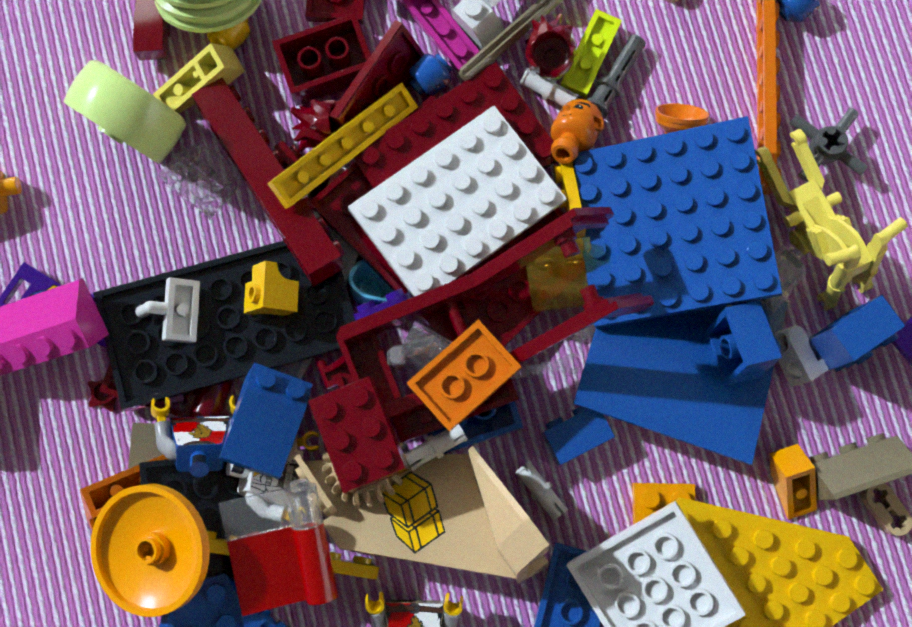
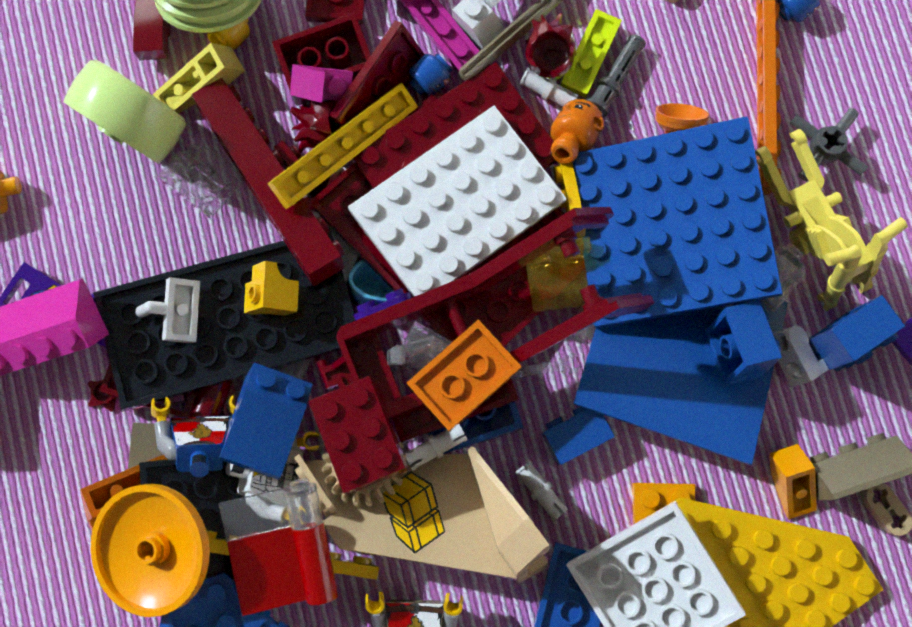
(319, 82): none -> dark pink slope

